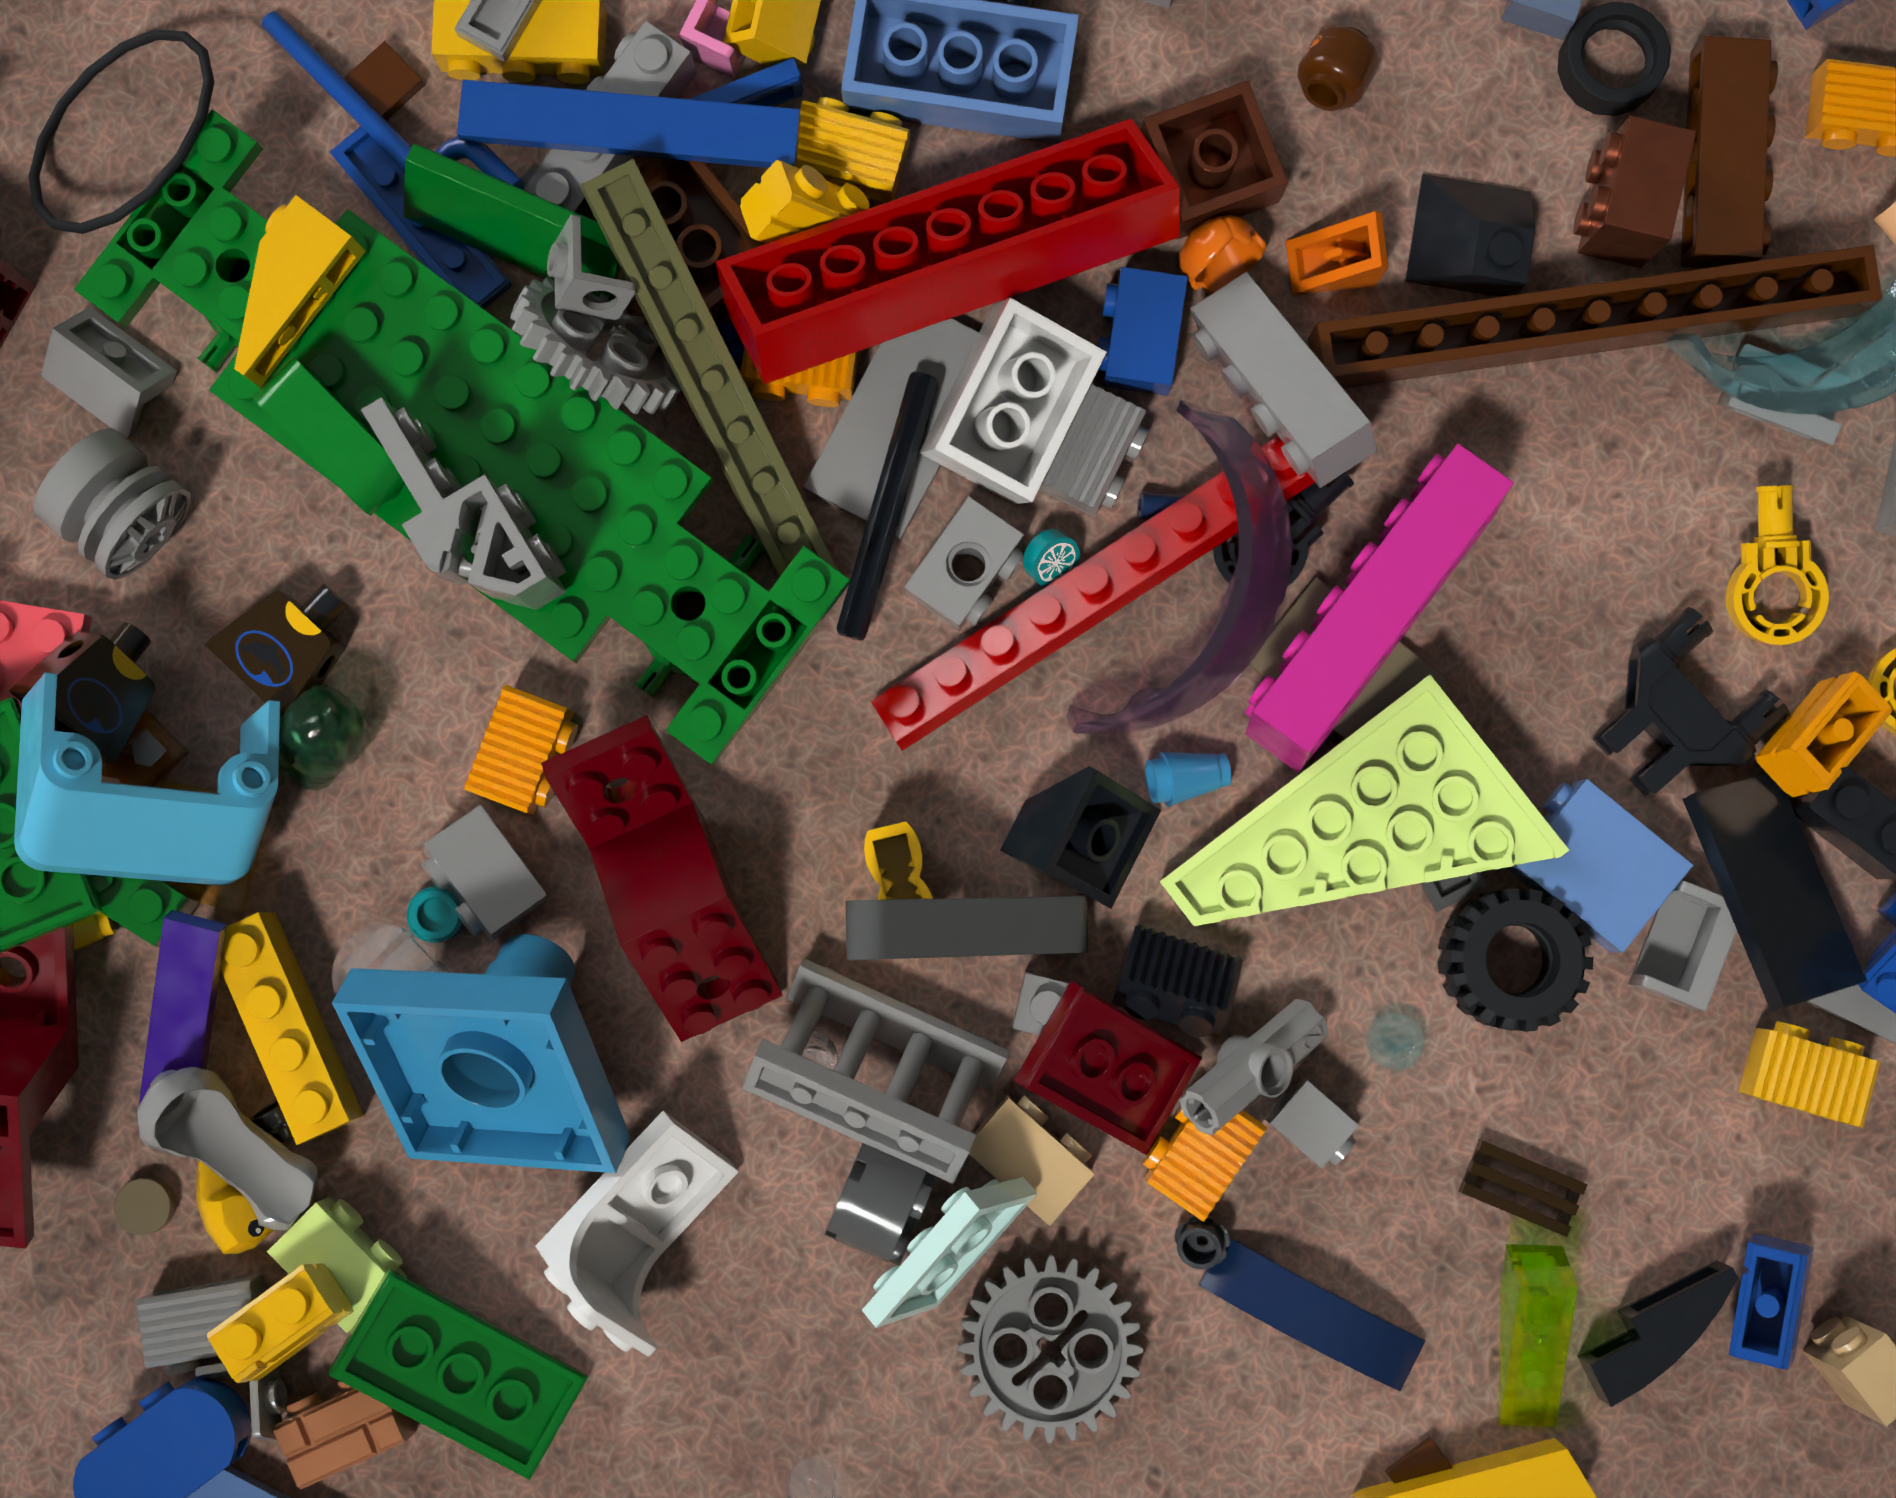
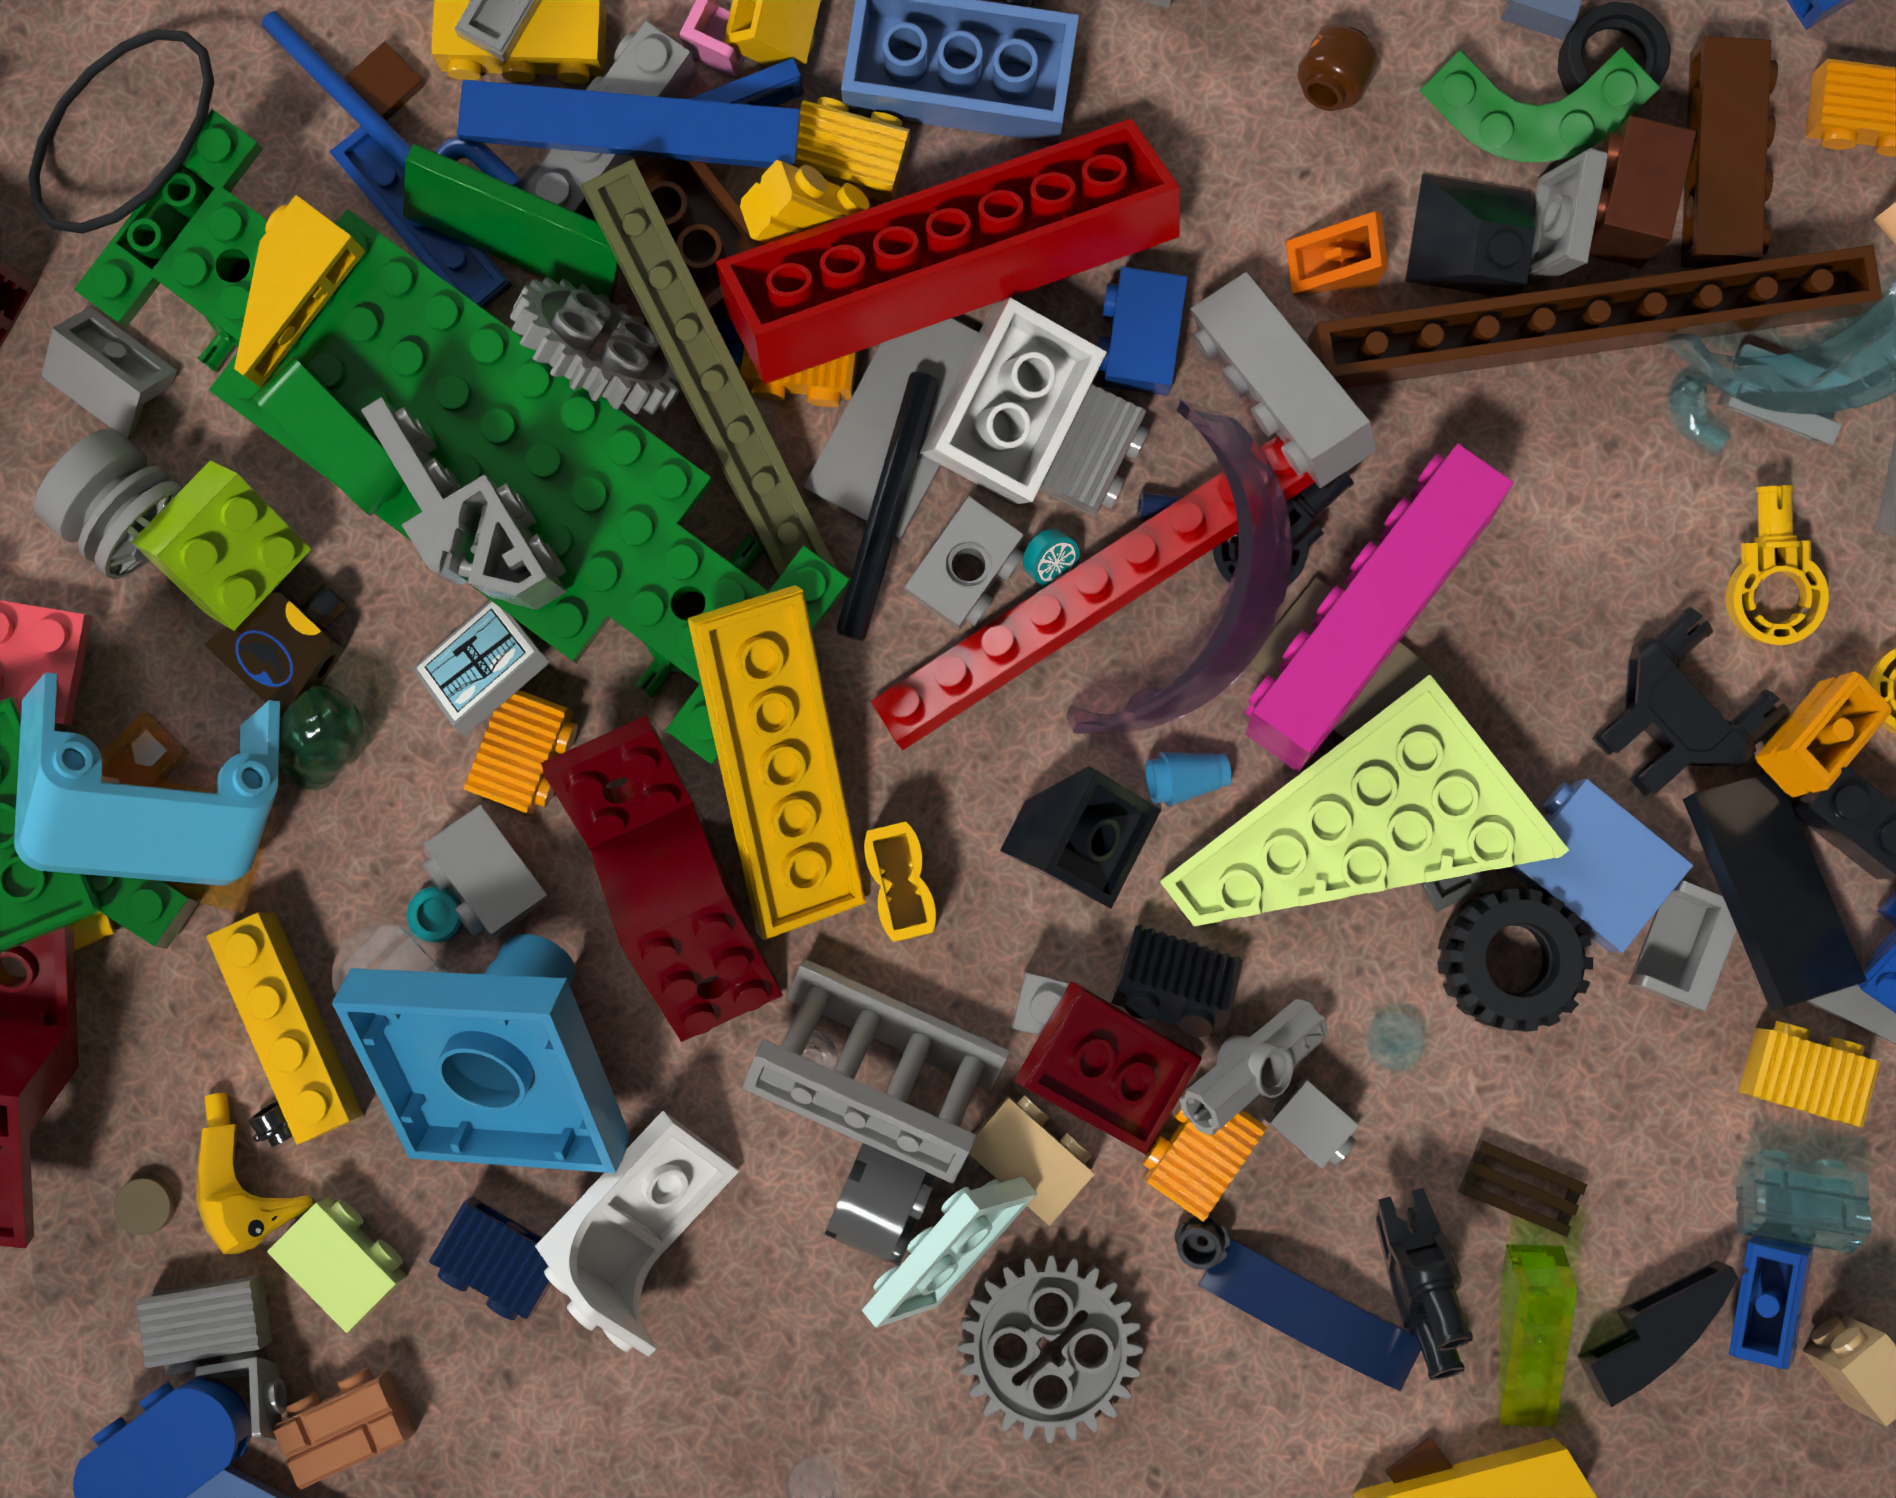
(97, 686): dark brown torso -> none
(183, 995): dark purple tile -> none
(198, 1118): light grey hair -> none
(221, 545): none -> lime brick
(279, 1322): yellow brick -> none
(457, 1374): green tile -> none
(480, 667): none -> tile
(493, 1257): none -> dark blue brick
(573, 284): light grey bracket -> none
(777, 760): none -> yellow tile
(965, 927): dark grey beam -> none
(1218, 155): copper brick -> none
(1219, 252): orange hair -> none
(1424, 1283): none -> black connector
(1541, 131): none -> green plate
(1566, 215): none -> light grey tile
(1690, 418): none -> clear light blue arm
(1803, 1202): none -> clear light blue brick

